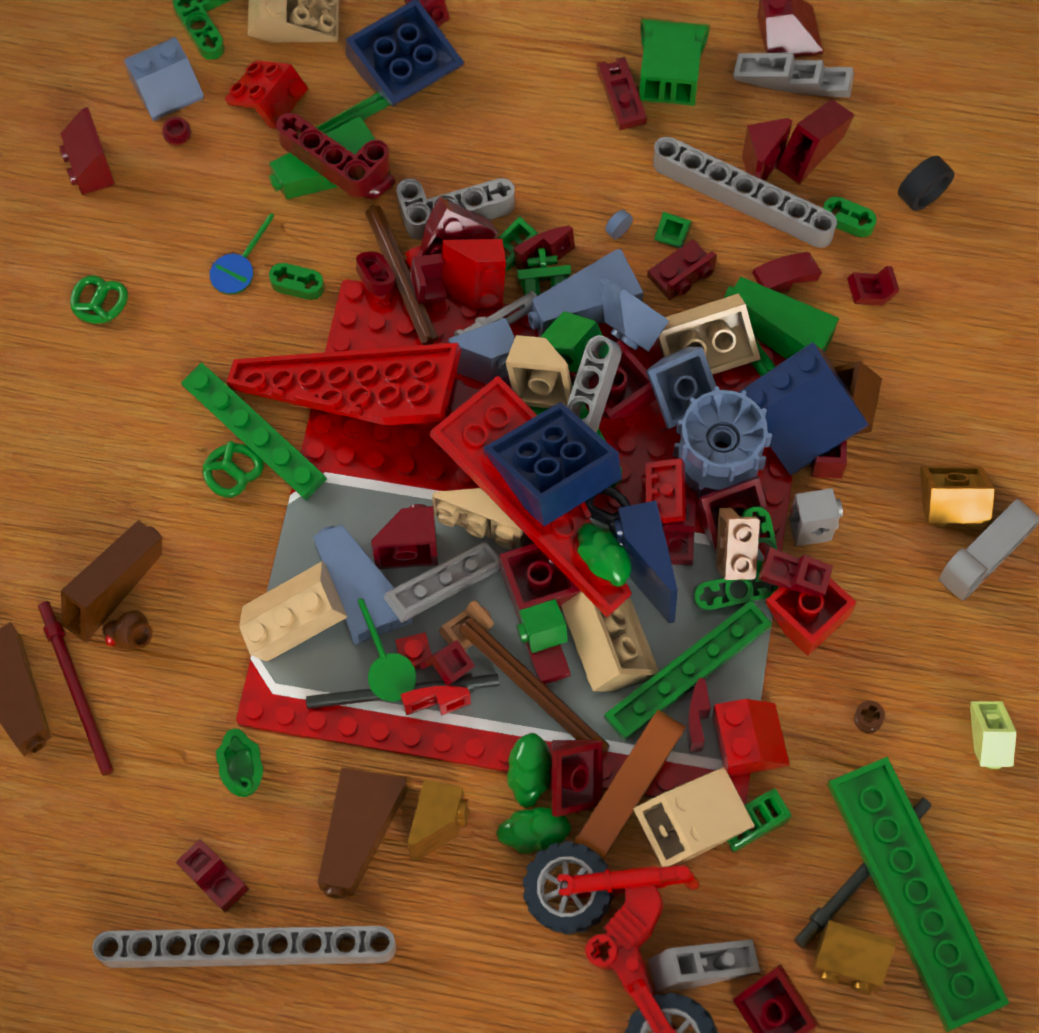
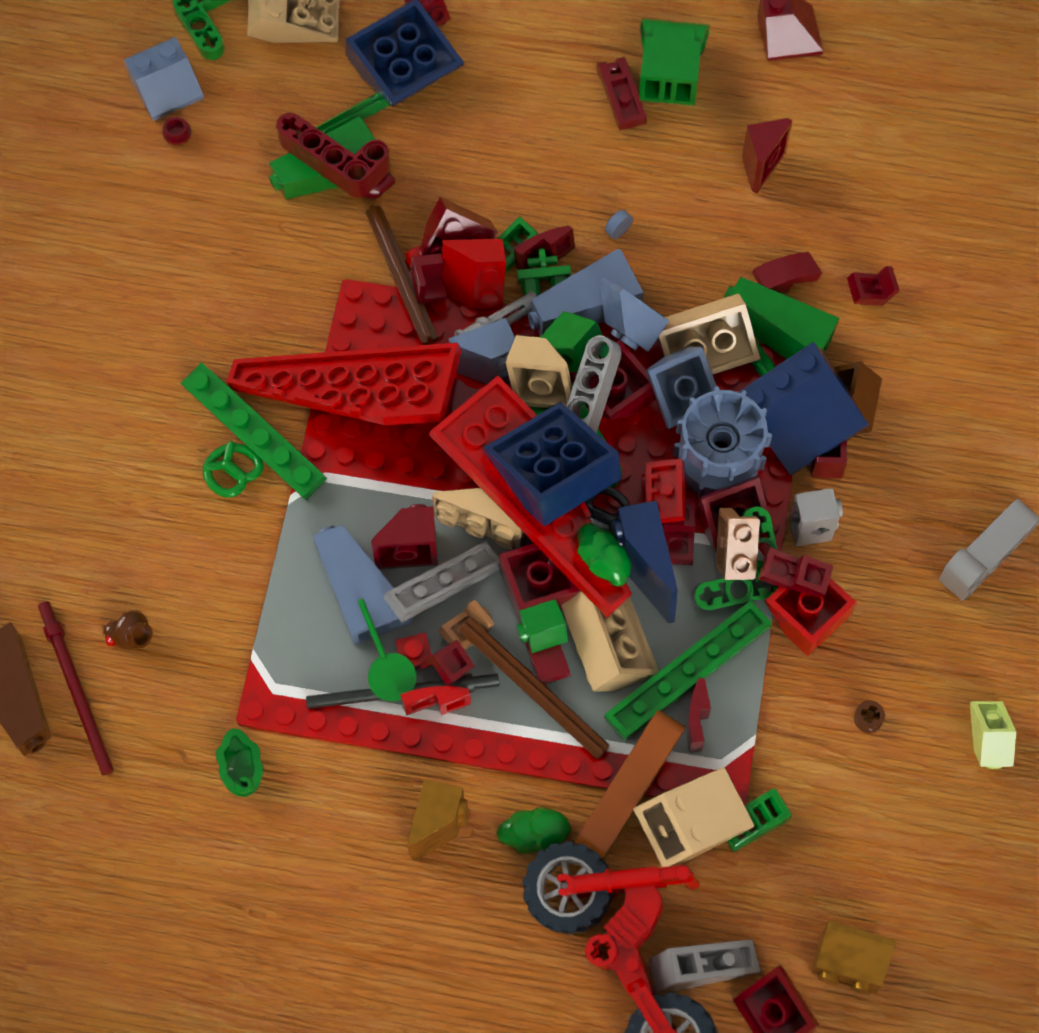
(85, 154): dark red slope -> none
(97, 300): green piece -> none
(108, 580): reddish brown slope -> none
(212, 875): dark red slope -> none
(230, 939): light grey beam -> none
(233, 271): blue piece -> none
(268, 88): red bracket -> none
(291, 613): tan slope -> none
(296, 282): green beam -> none
(358, 823): reddish brown slope -> none
(375, 273): dark red plate -> none
(498, 192): light grey beam -> none
(529, 769): green arm -> none
(576, 775): dark red slope -> none
(673, 230): green slope -> none
(682, 269): dark red bracket -> none
(749, 736): red slope -> none
(751, 203): light grey beam -> none
(786, 74): light grey slope -> none
(814, 140): dark red slope -> none
(821, 917): pearl dark grey bar -> none
(851, 215): green beam -> none
(917, 894): green plate -> none
(926, 183): black tyre -> none
(956, 495): pearl gold slope -> none

